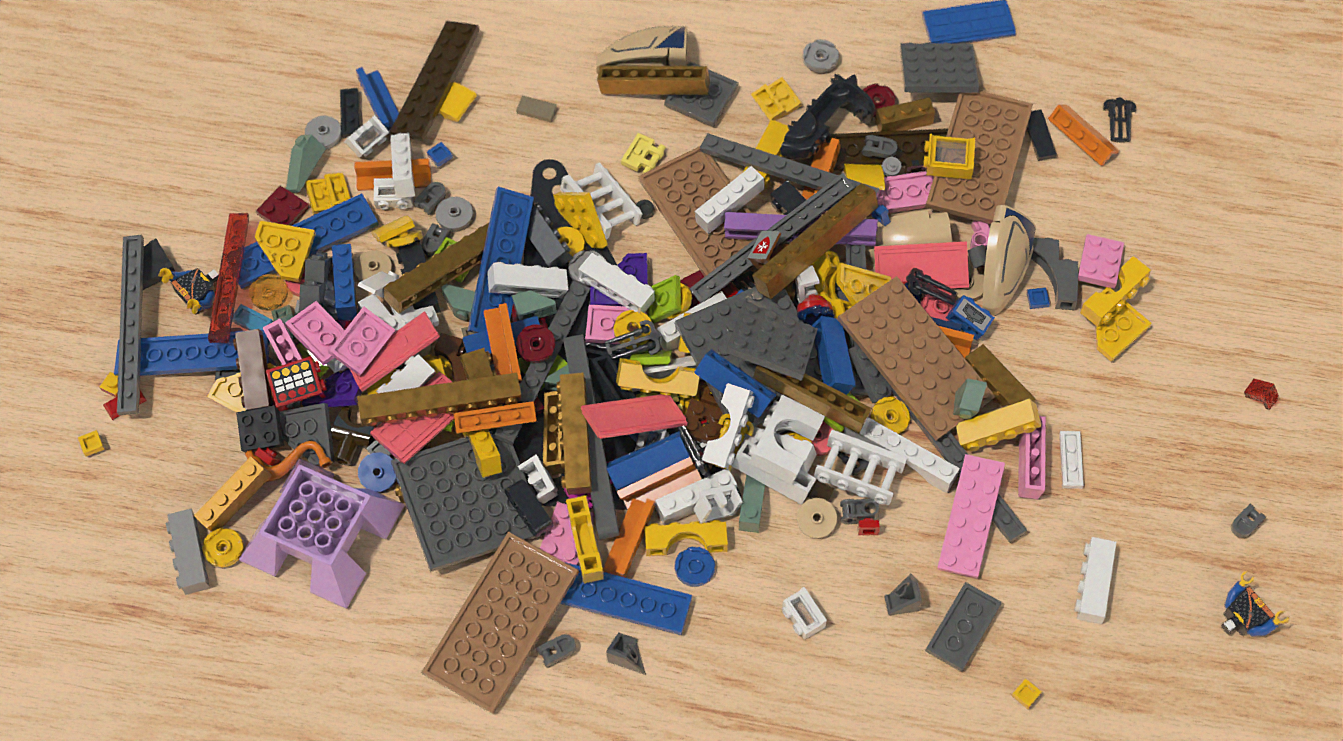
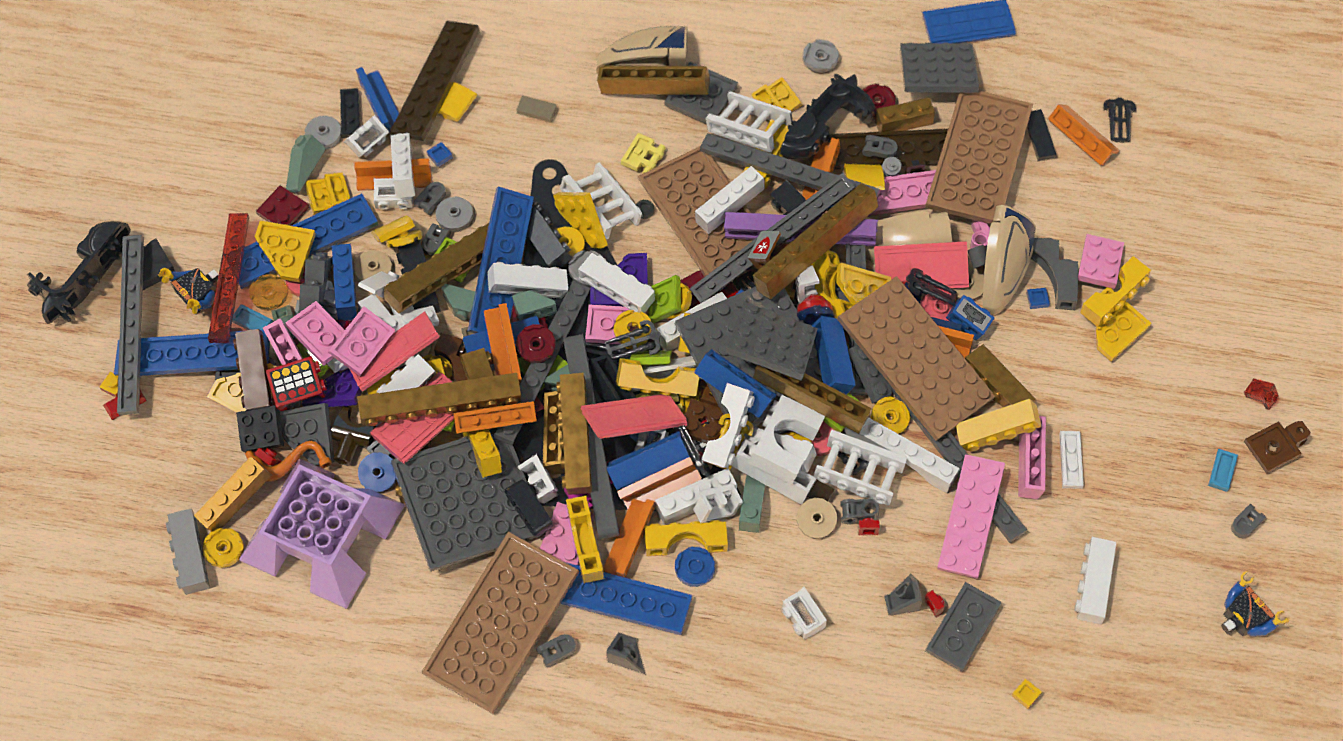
(91, 443): yellow plate -> none
(98, 253): none -> black piece
(749, 134): none -> white fence
(881, 215): blue plate -> none
(935, 603): none -> red plate
(949, 157): yellow window -> none
(969, 398): sand green slope -> none
(1222, 470): none -> dark azure tile
(1286, 440): none -> reddish brown plate

